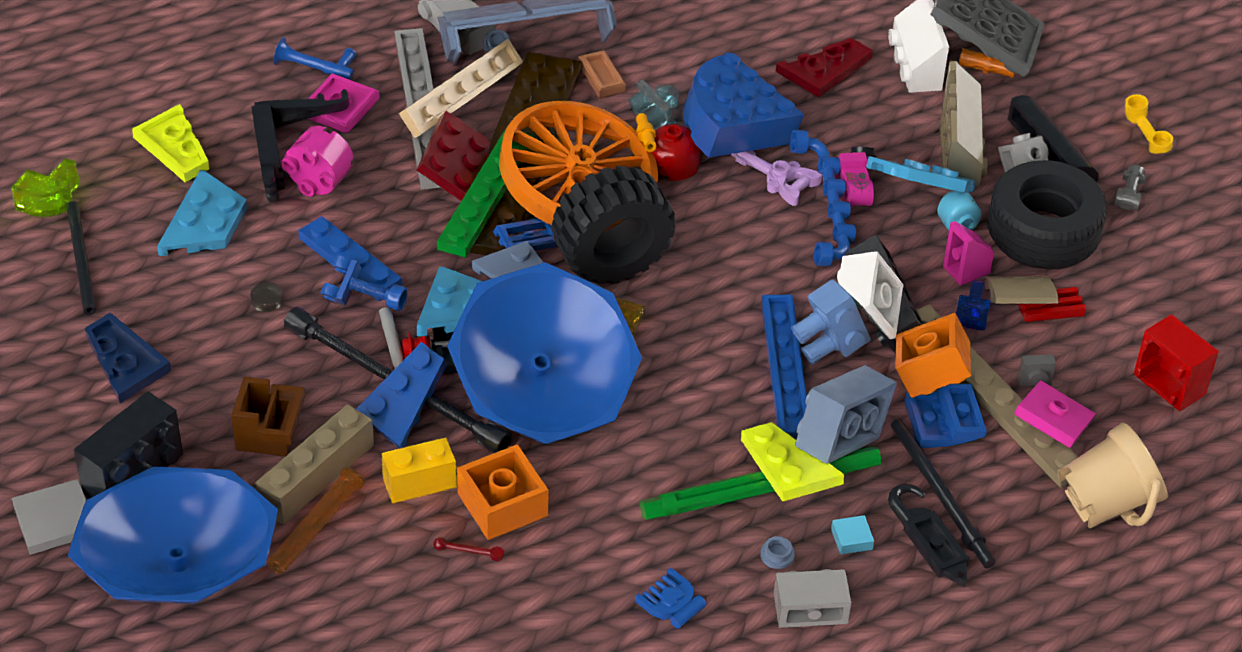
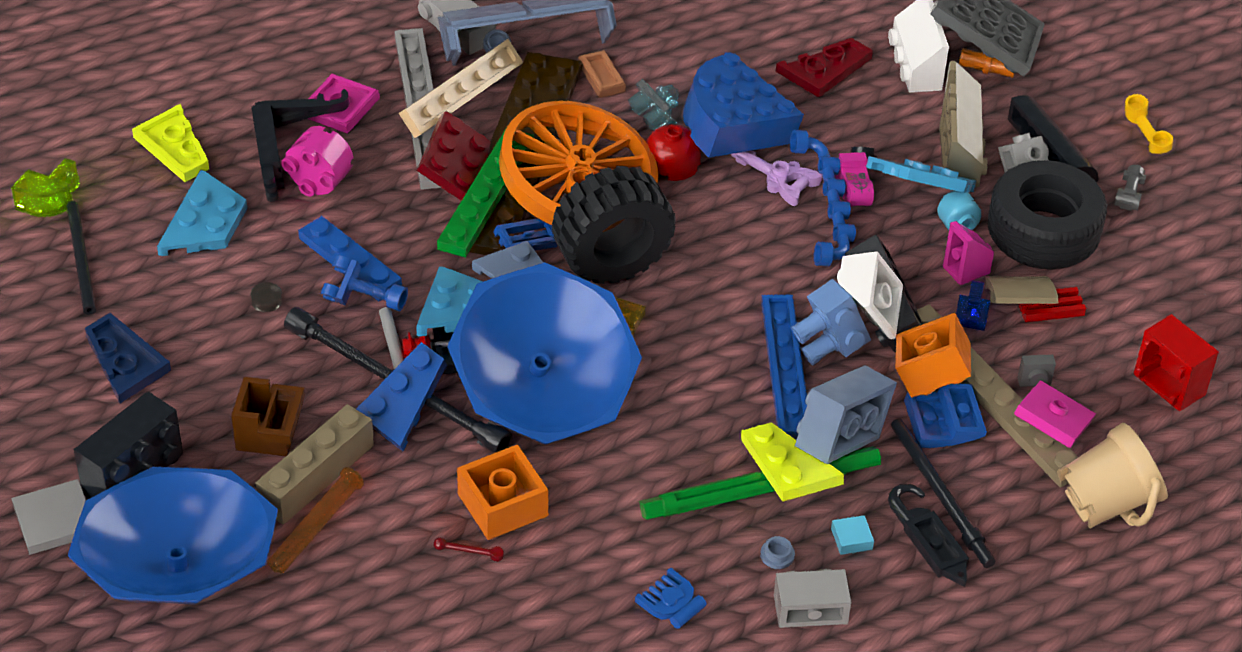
(286, 53): blue piece -> none
(419, 470): yellow brick -> none
(646, 132): light orange bar -> none

